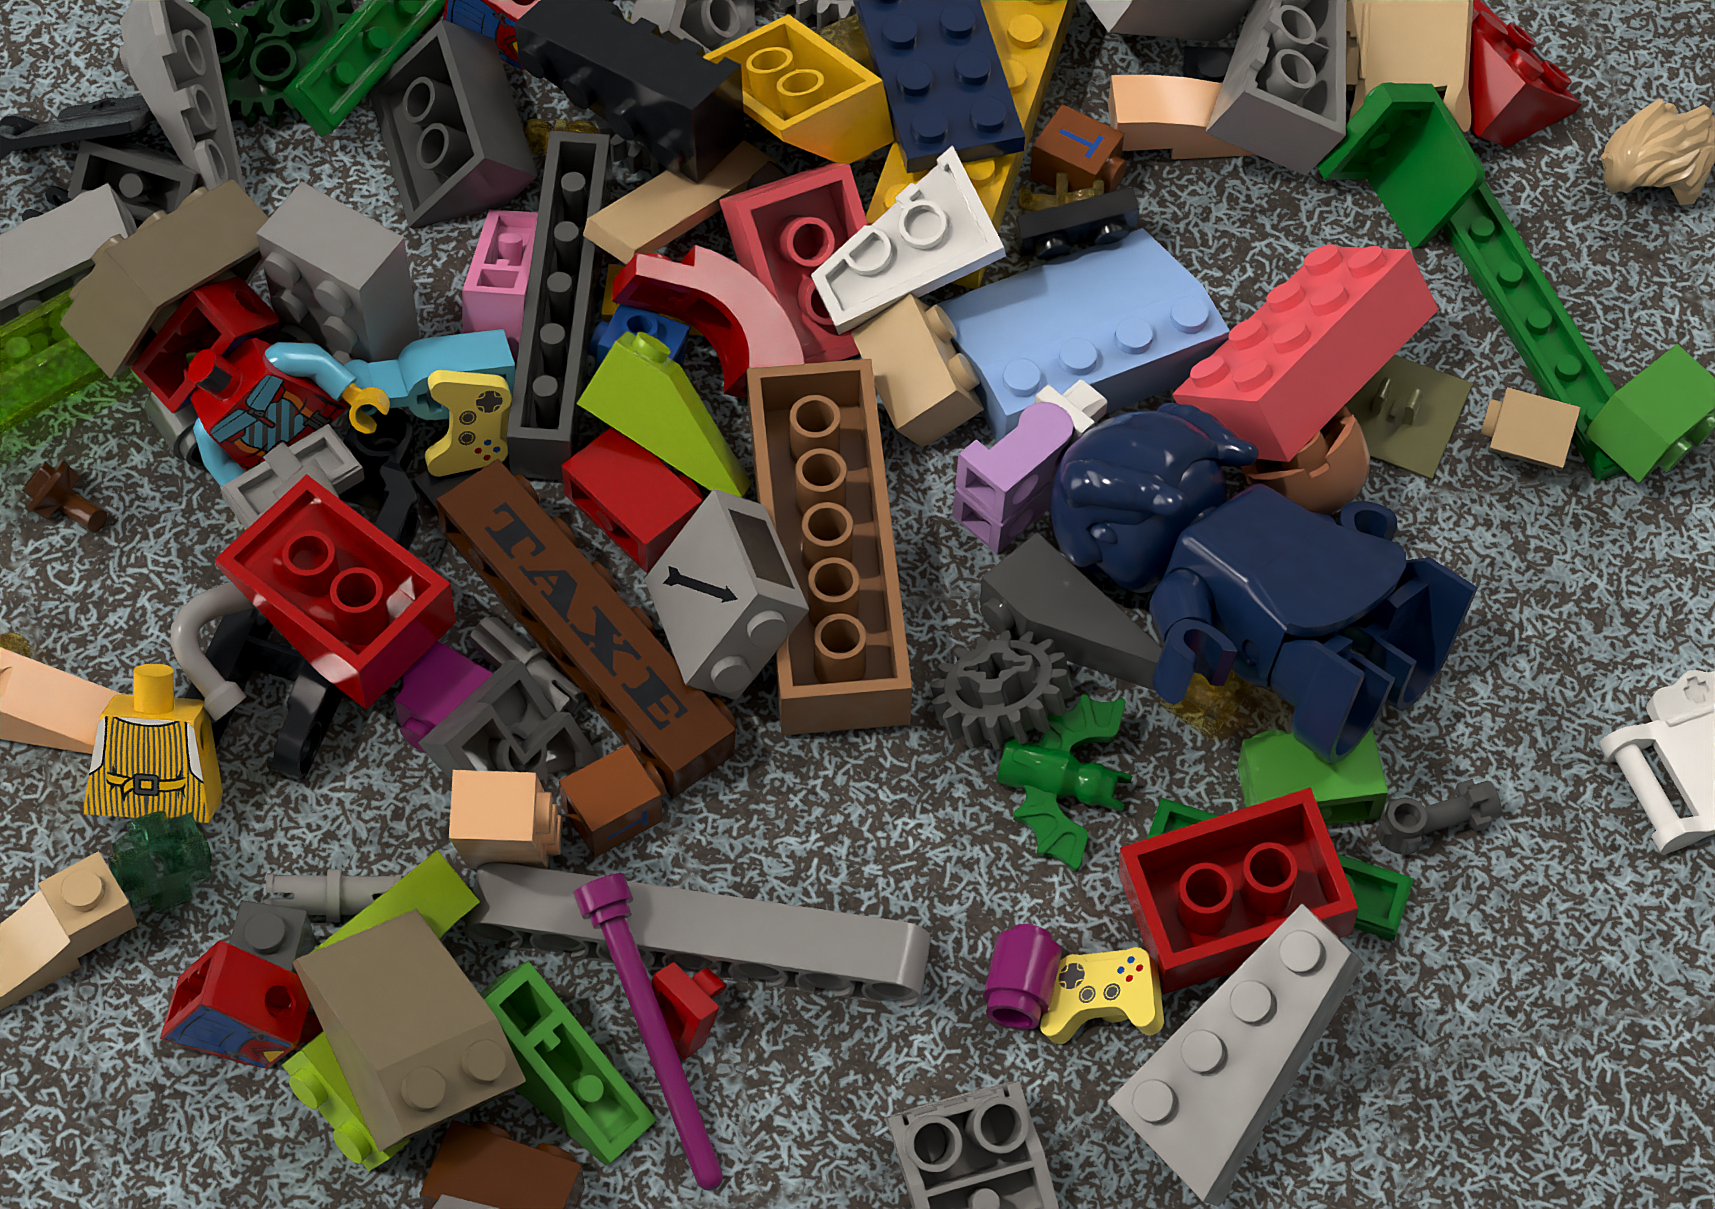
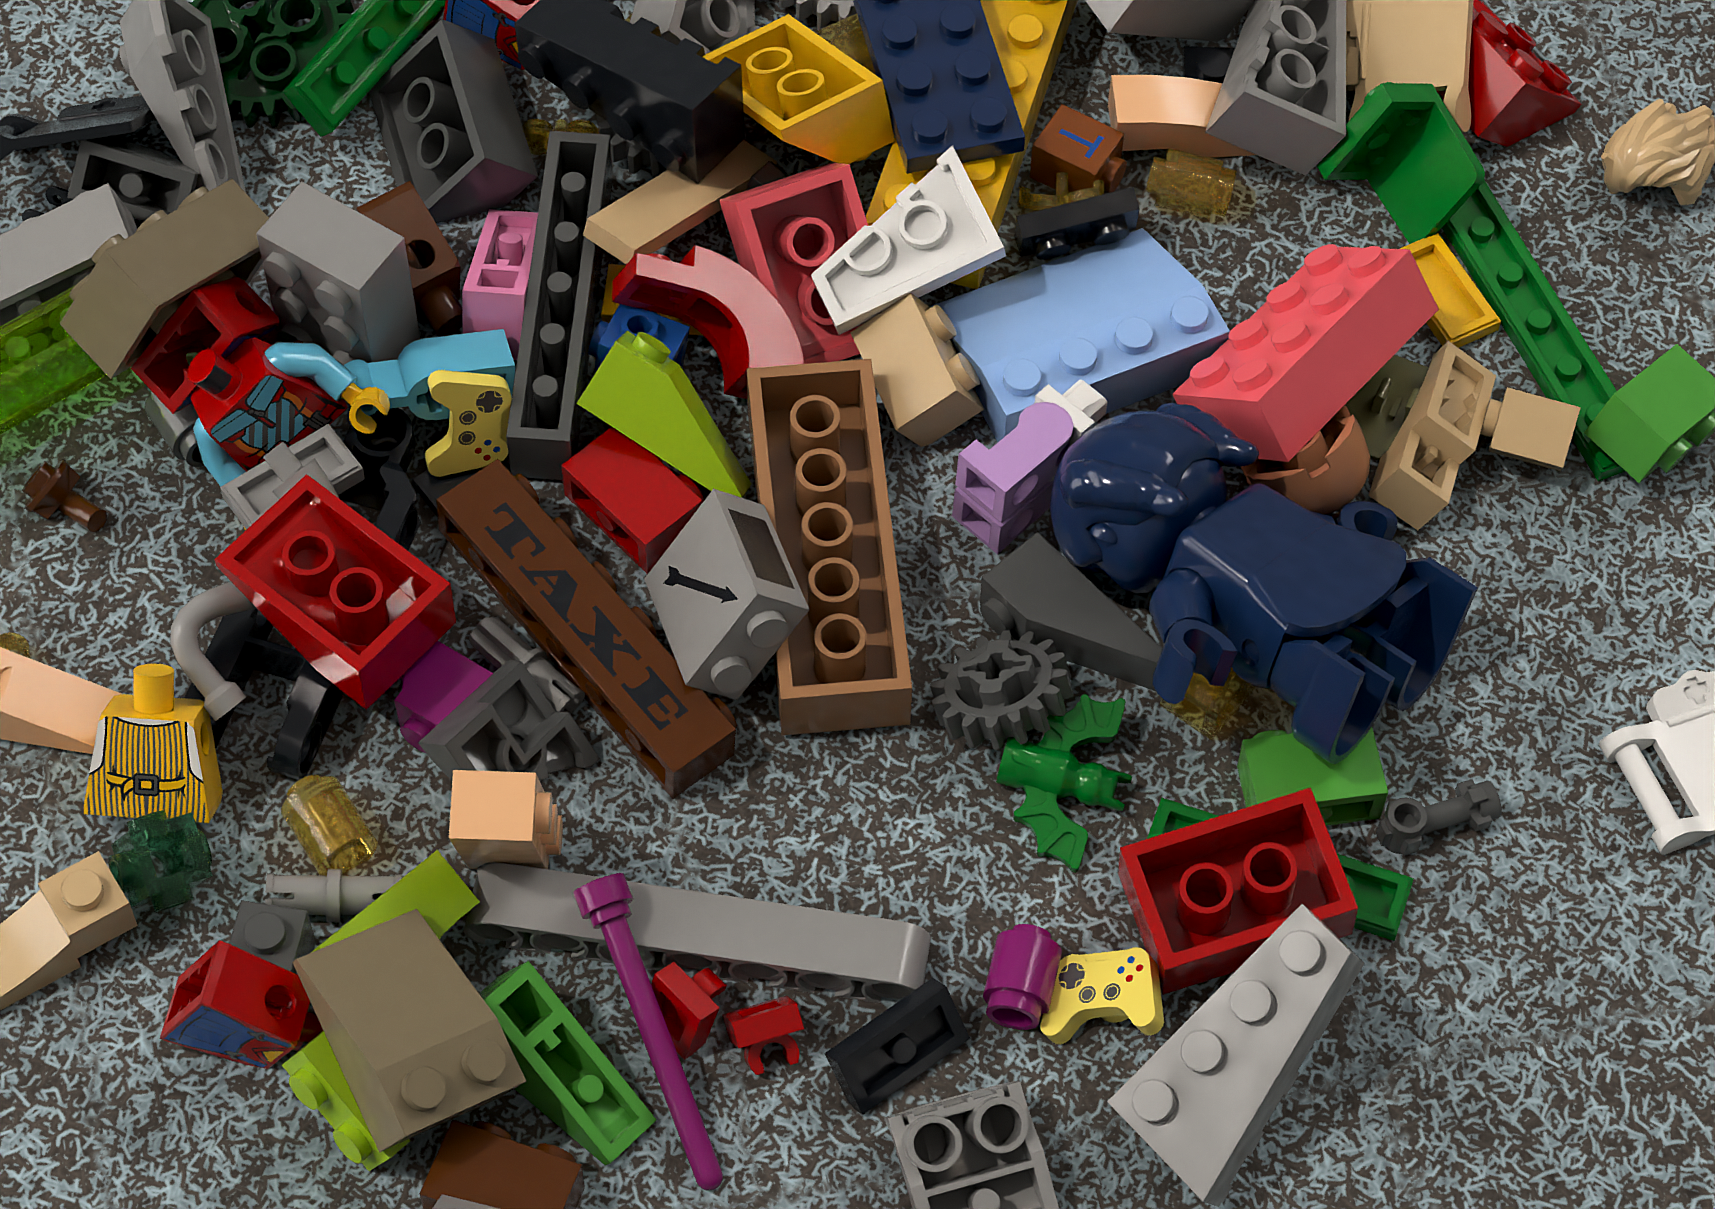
(327, 824): none -> clear yellow brick
(430, 258): none -> reddish brown torso
(613, 799): dark orange brick -> none
(764, 1024): none -> red tile
(897, 1046): none -> black plate
(1191, 184): none -> clear yellow brick
(1436, 437): none -> tan slope
(1462, 308): none -> yellow tile

